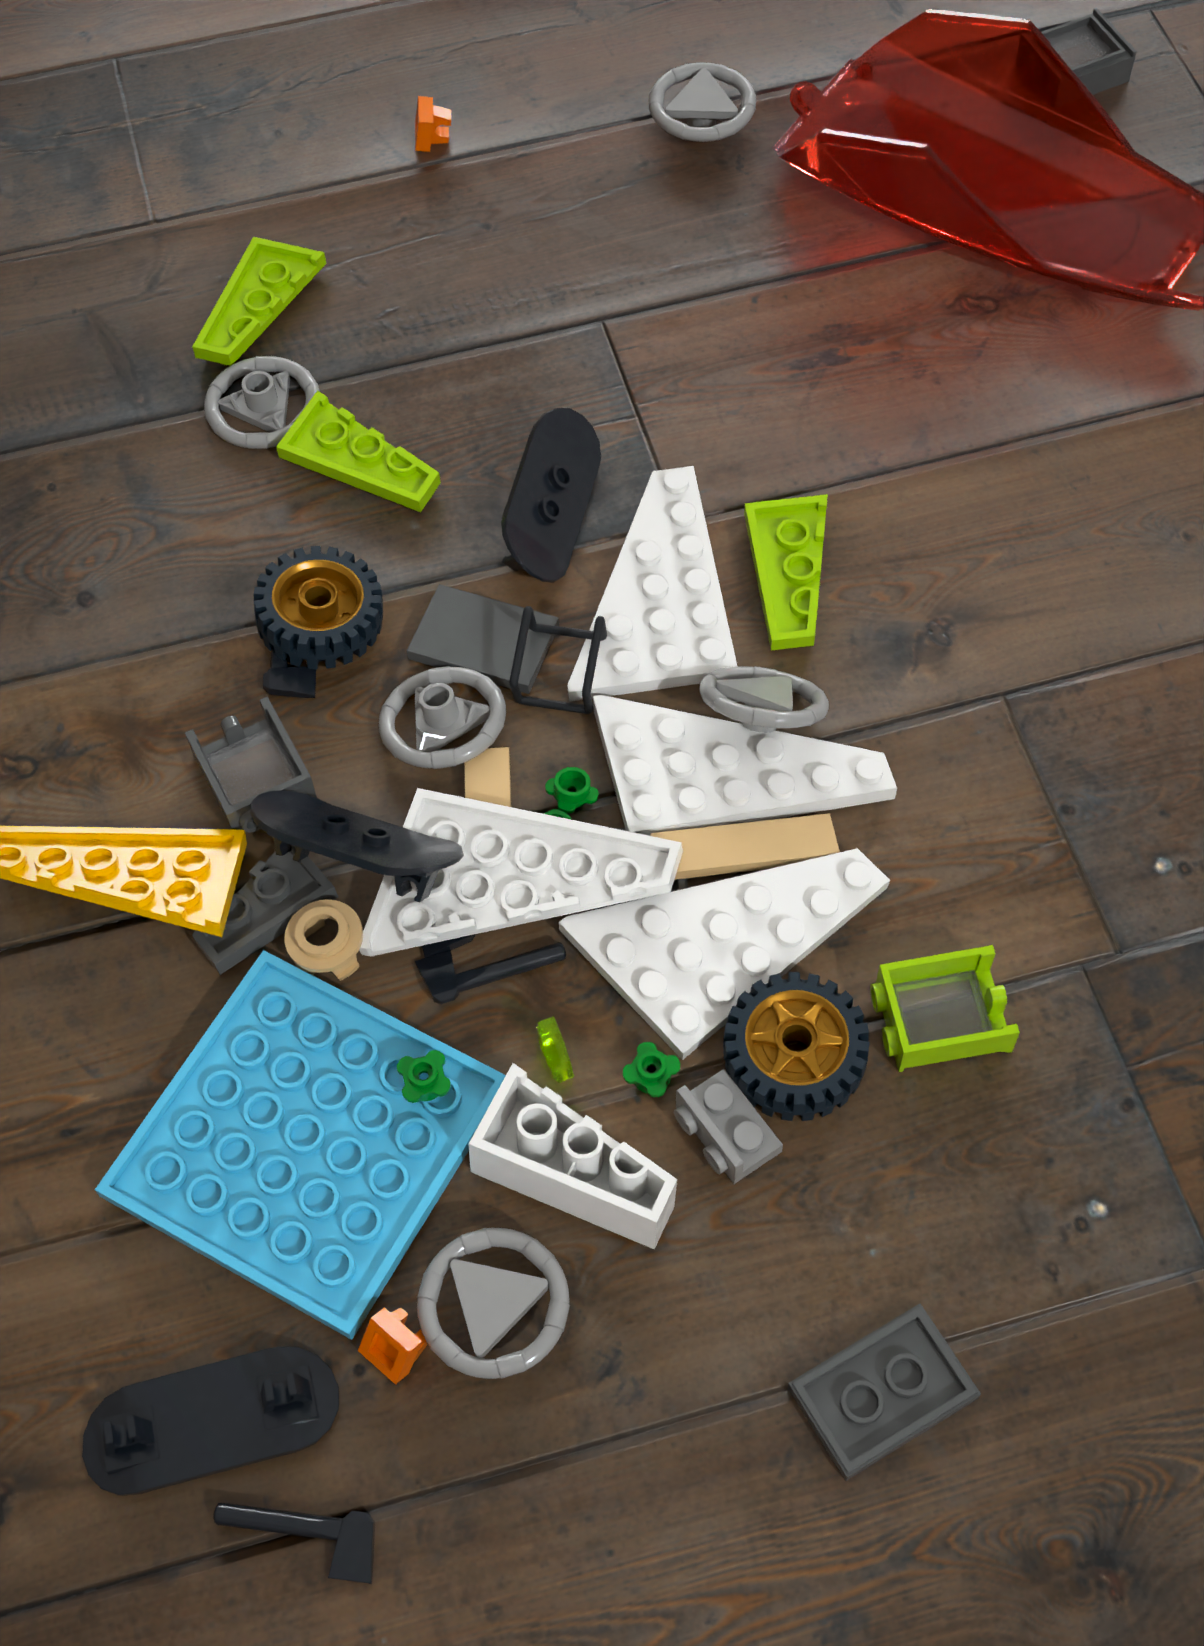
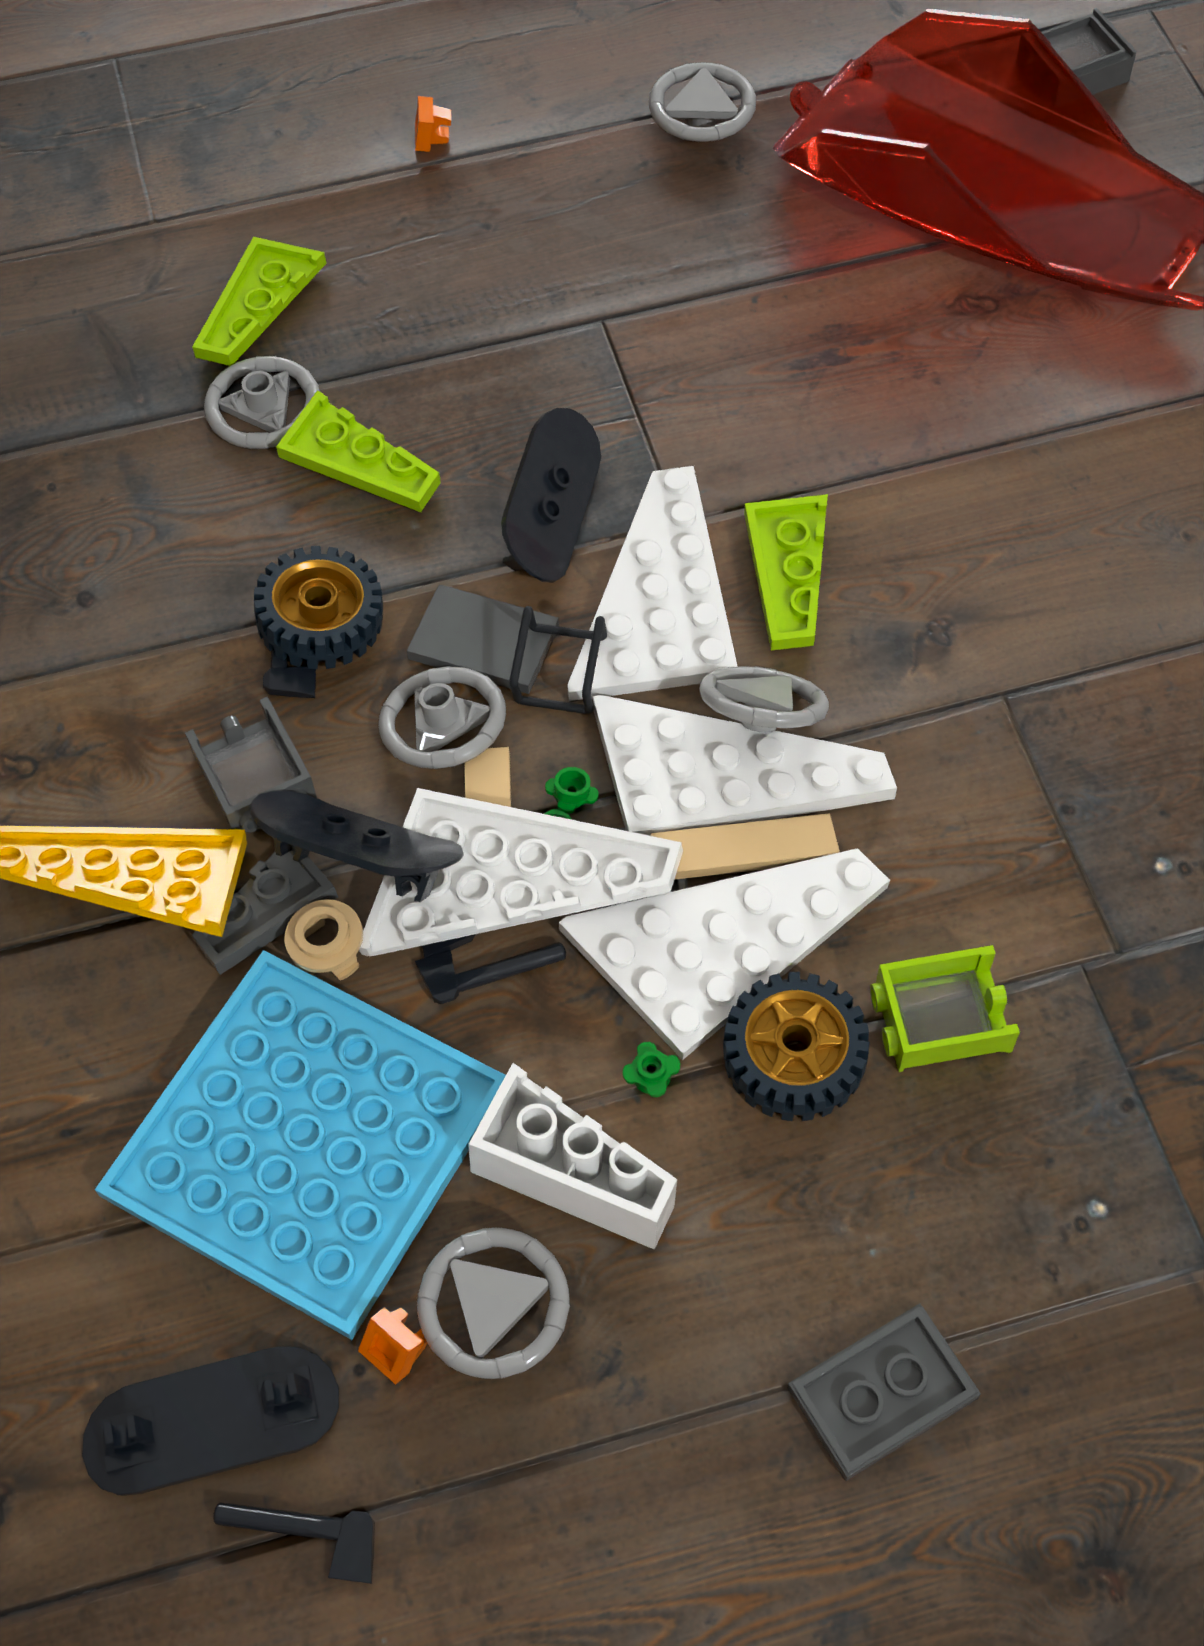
(427, 1089): green plate -> none
(554, 1049): clear neon green tile -> none
(727, 1125): light grey bracket -> none

